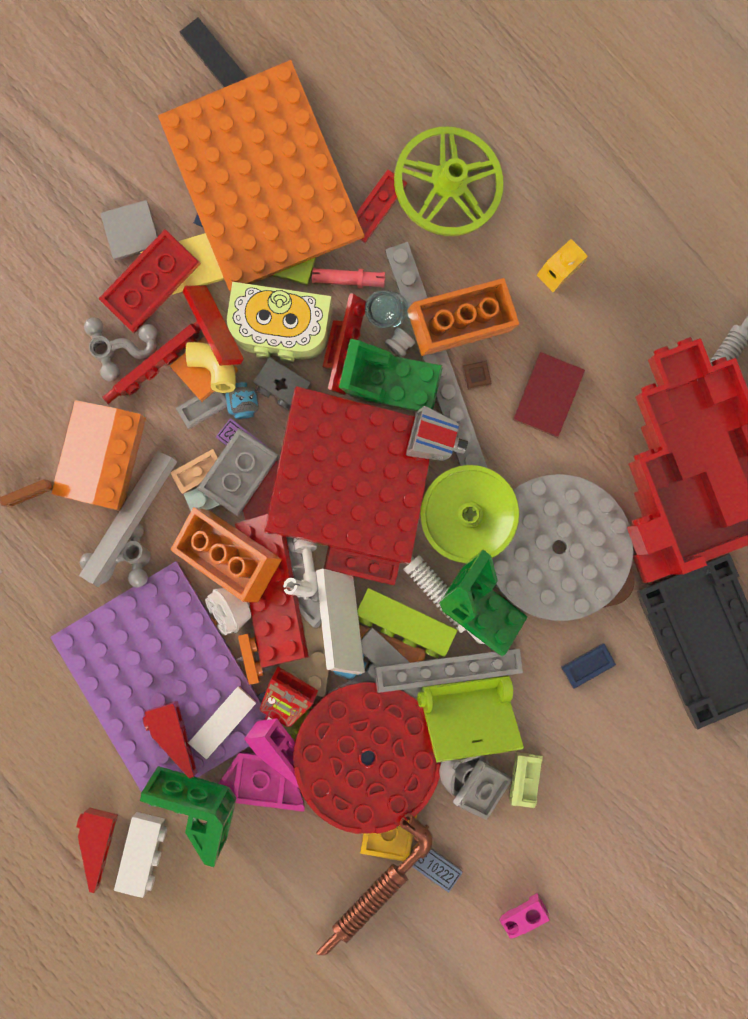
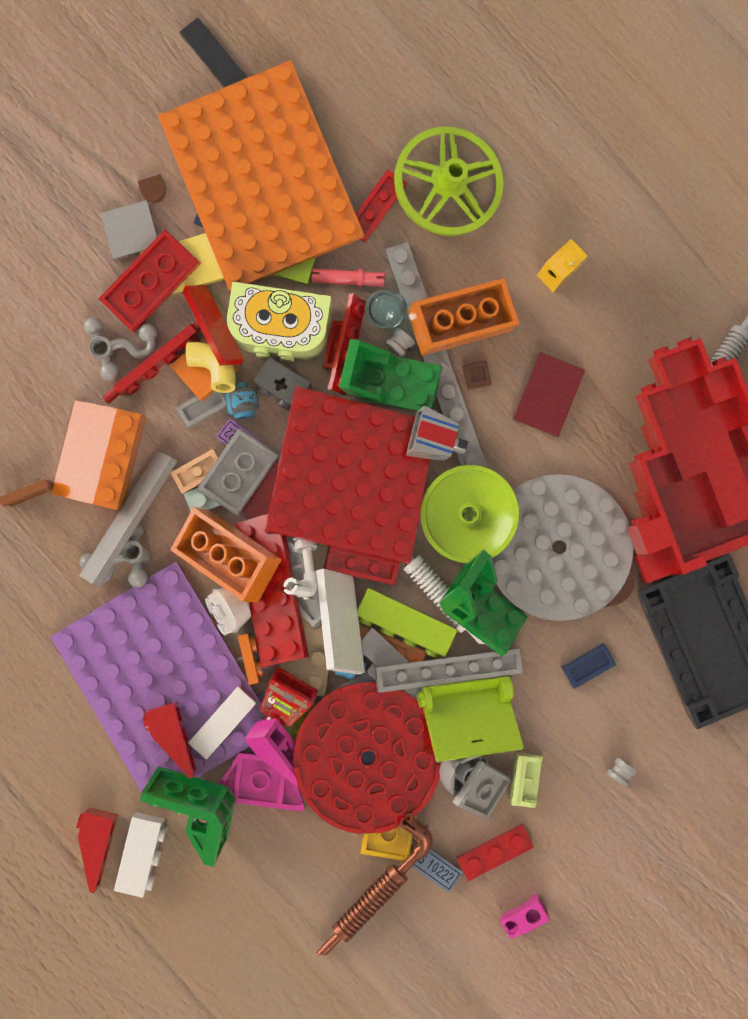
(153, 188): none -> reddish brown tile
(495, 852): none -> red plate
(621, 772): none -> light grey wheel

